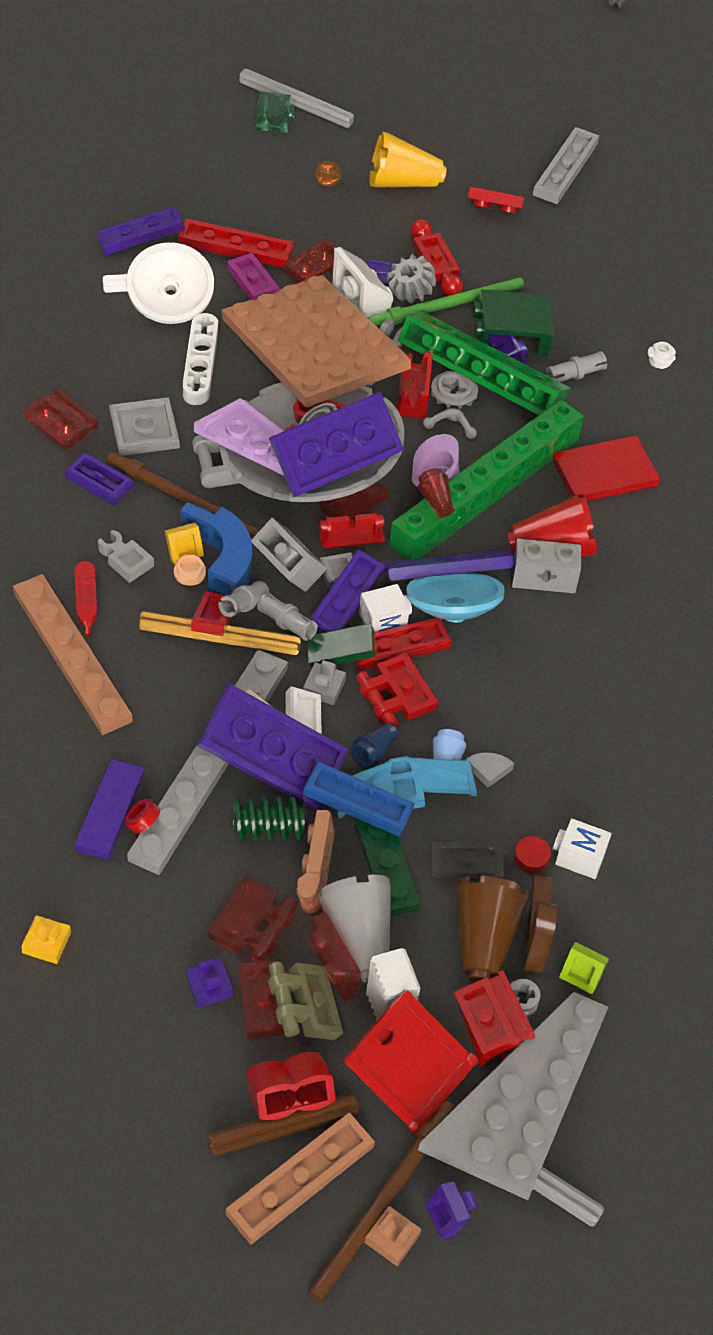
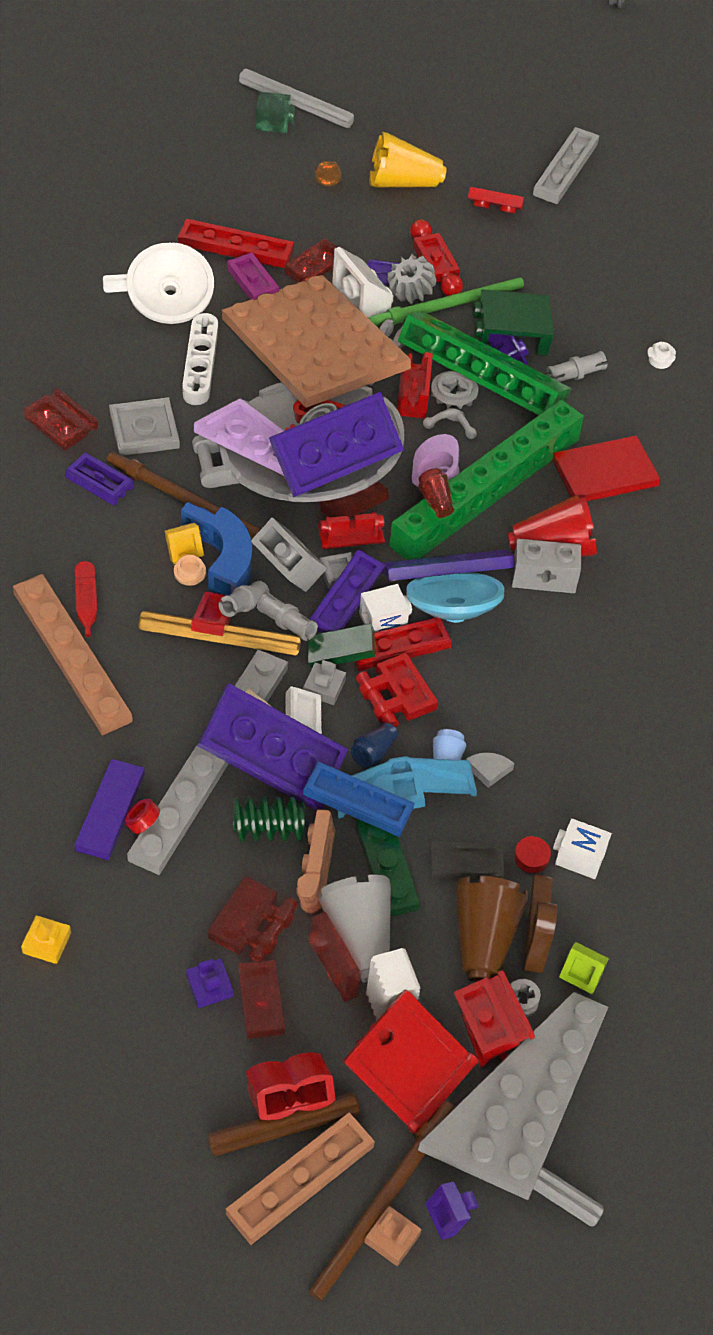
(126, 559): light grey plate -> none
(140, 230): dark purple tile -> none
(314, 1000): olive plate -> none

